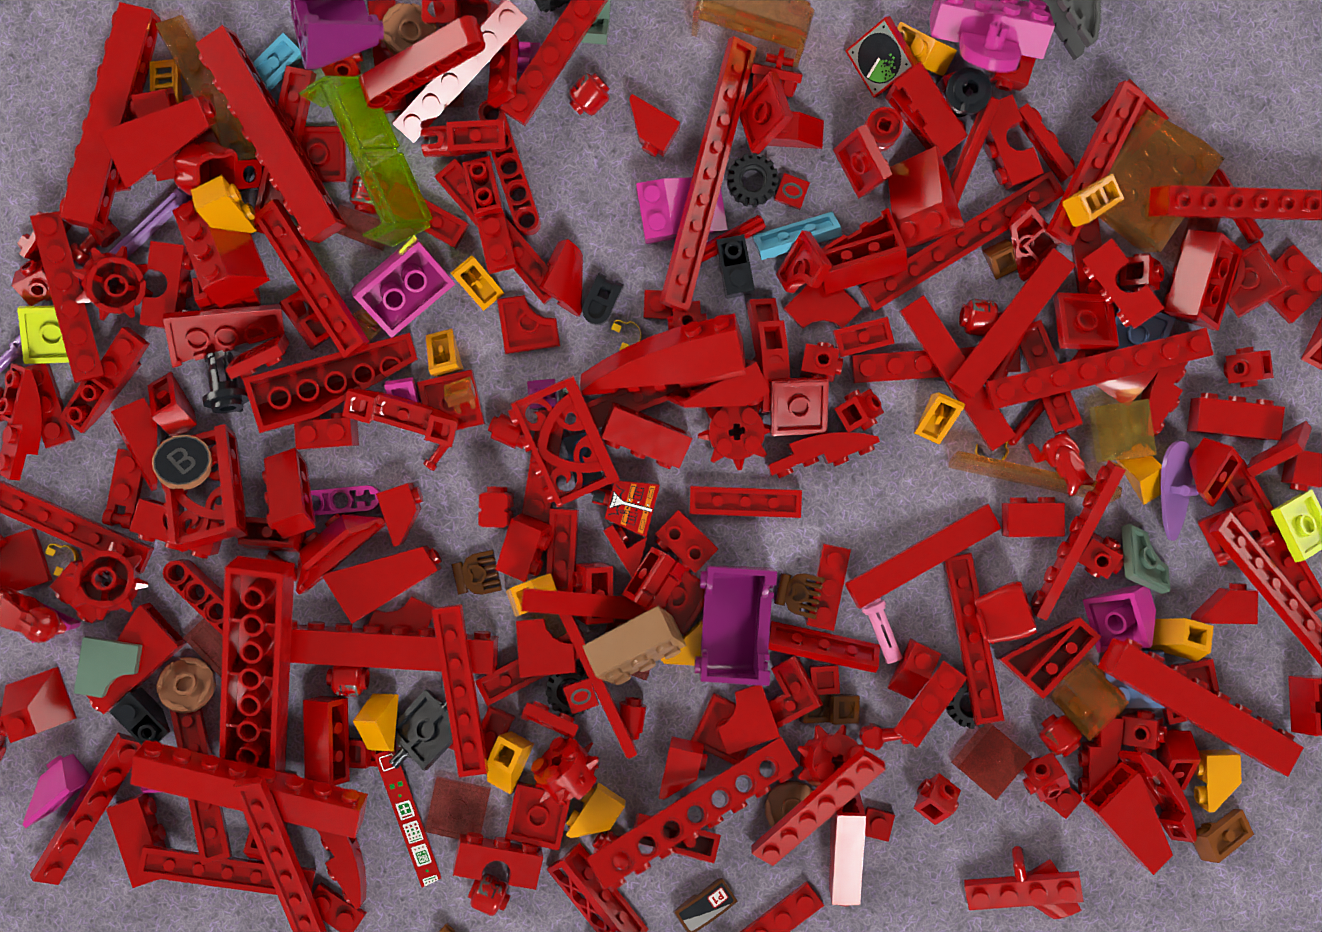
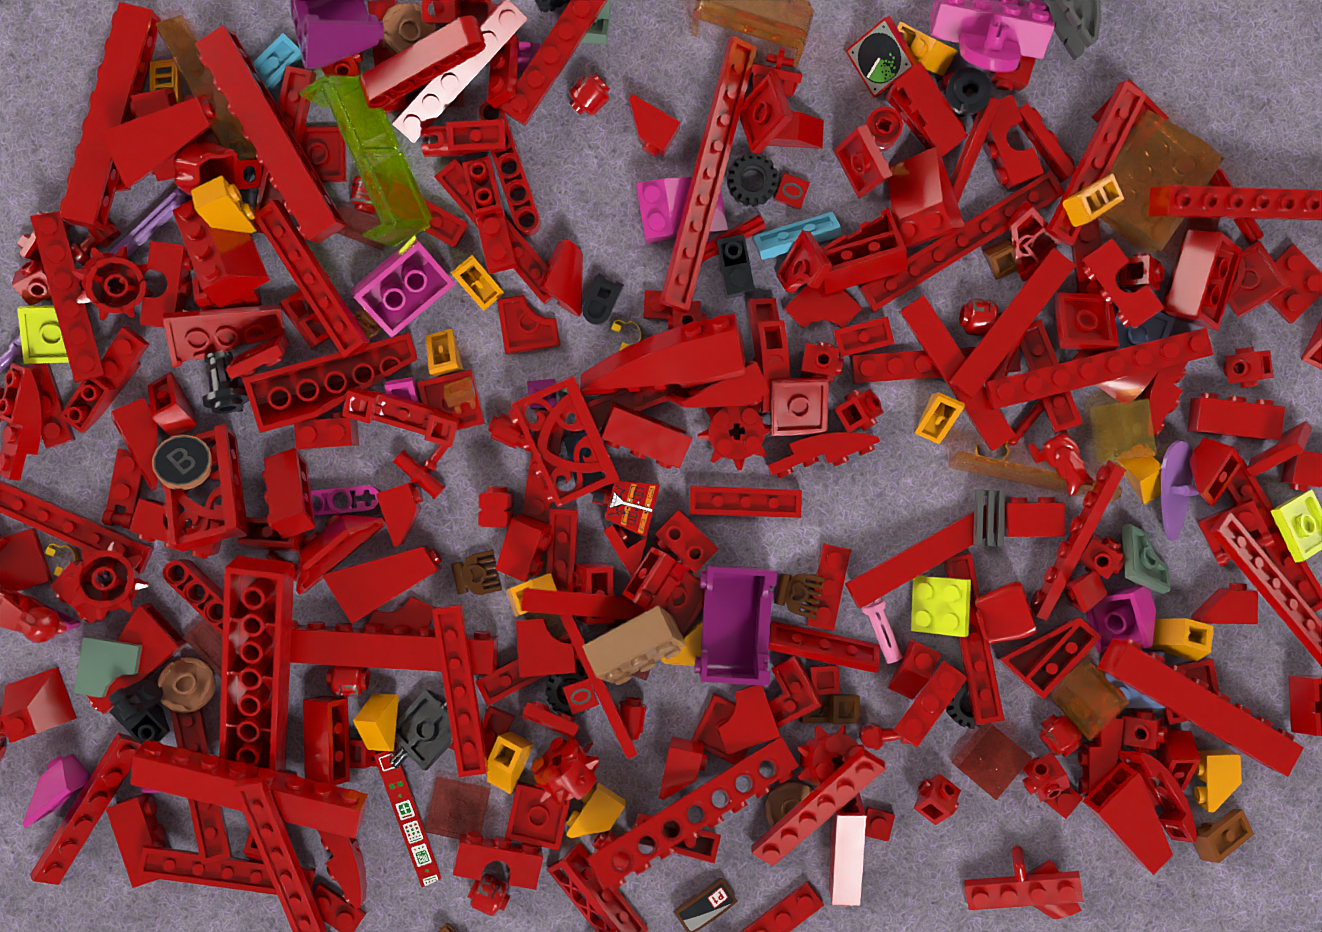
(143, 694): none -> black plate
(419, 474): none -> red pin
(941, 605): none -> neon yellow plate
(989, 518): none -> dark grey tile
(1085, 591): none -> red slope

